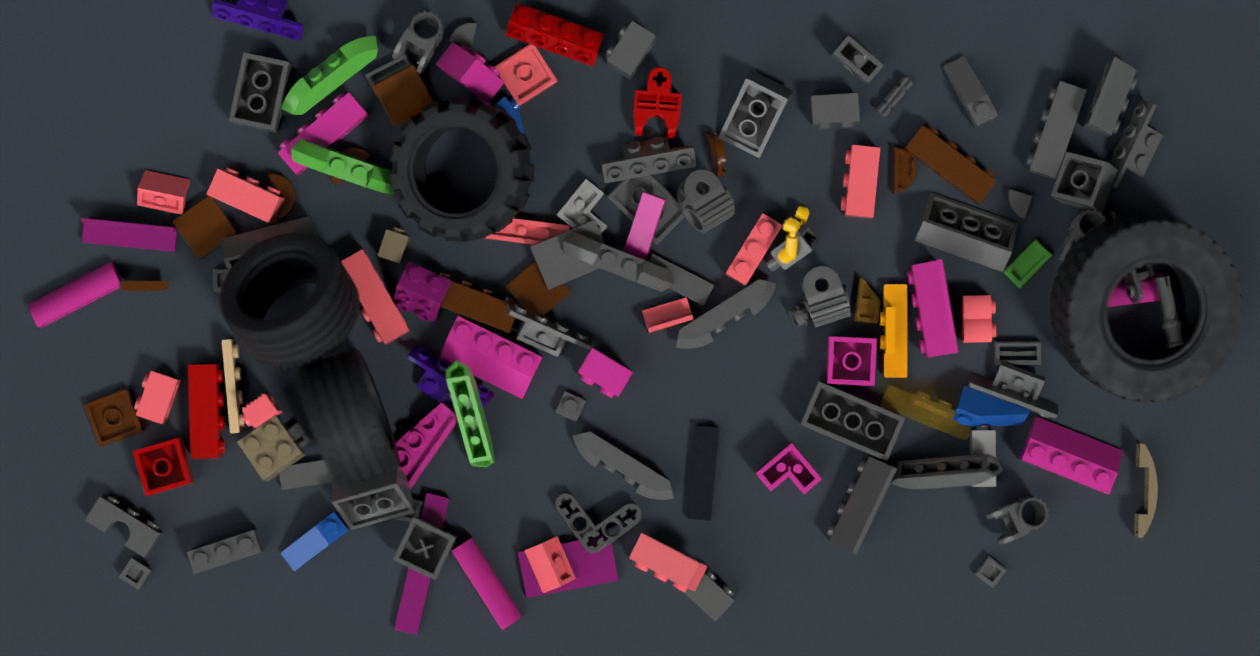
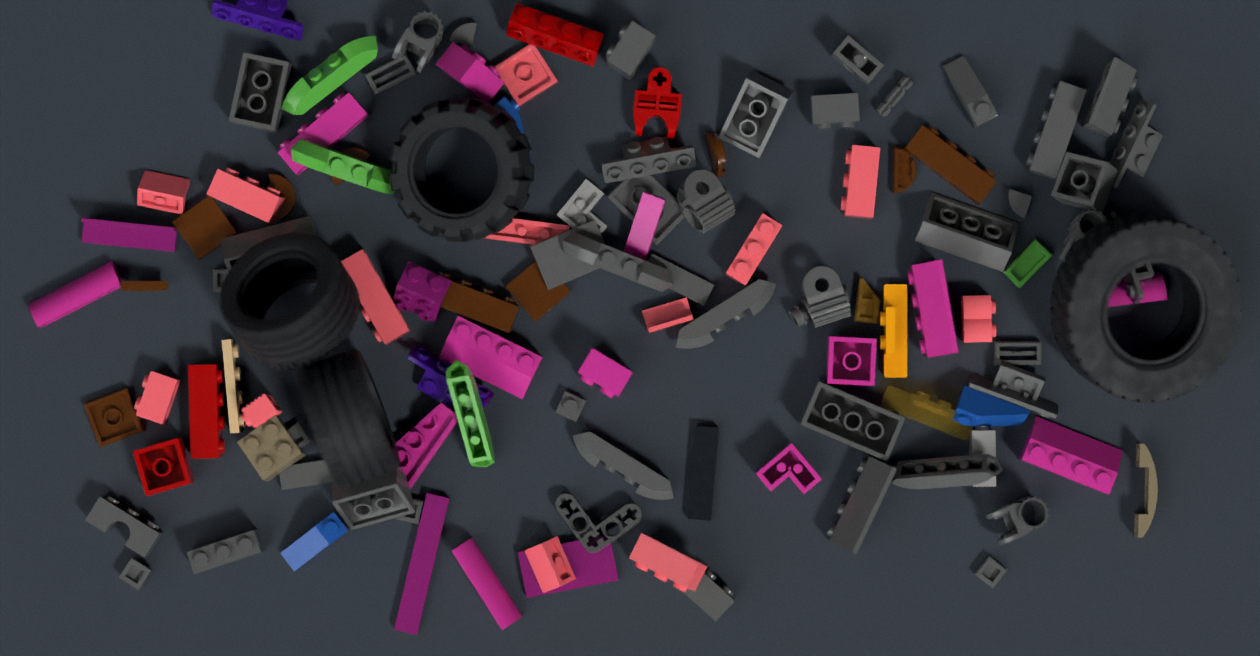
(394, 245): dark tan brick -> none
(402, 95): reddish brown tile -> none
(425, 548): dark grey brick -> none
(544, 334): dark grey bracket -> none
(796, 244): torso -> none
(1171, 324): dark grey pin -> none

